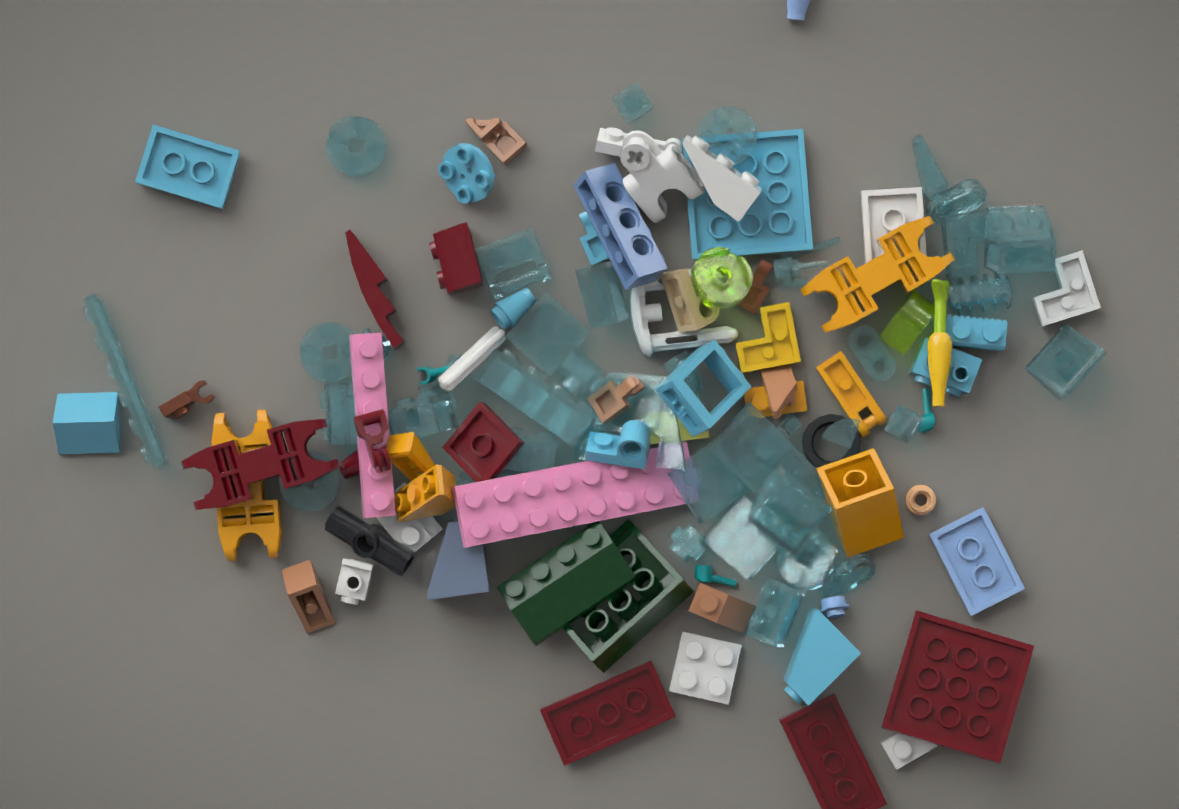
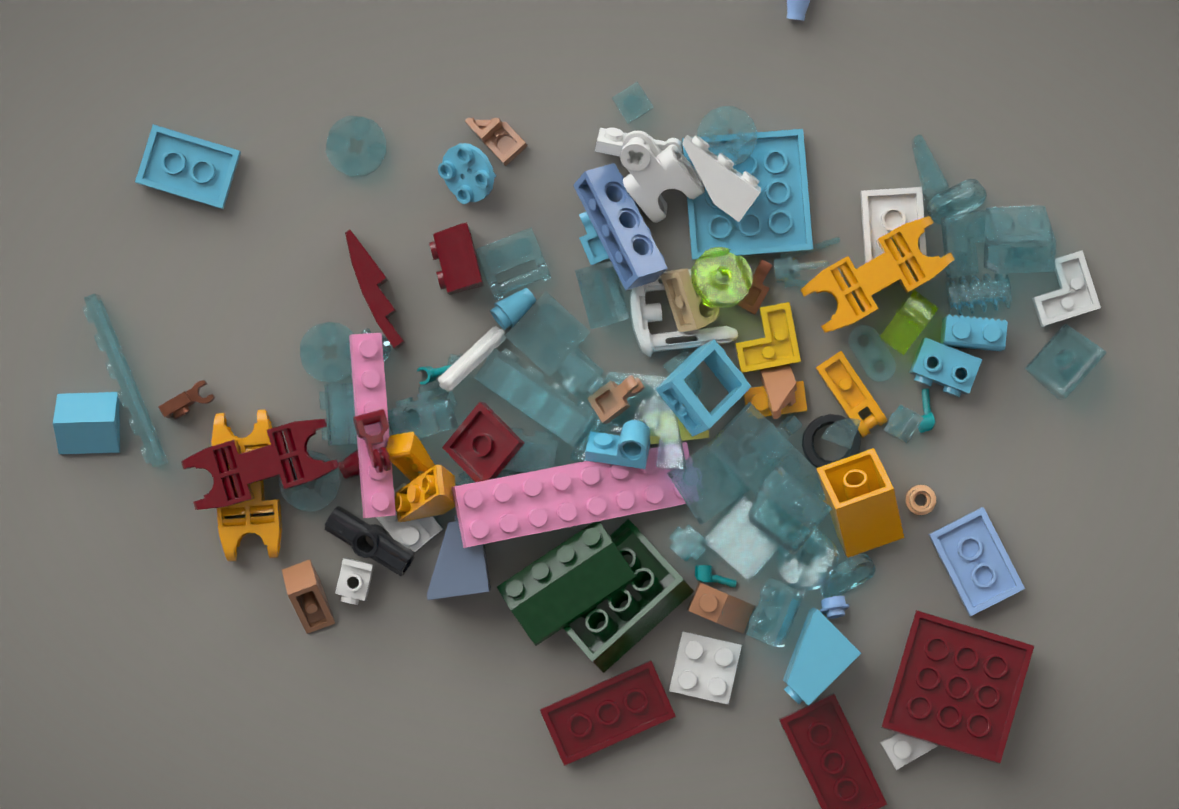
(939, 344): yellow piece -> none

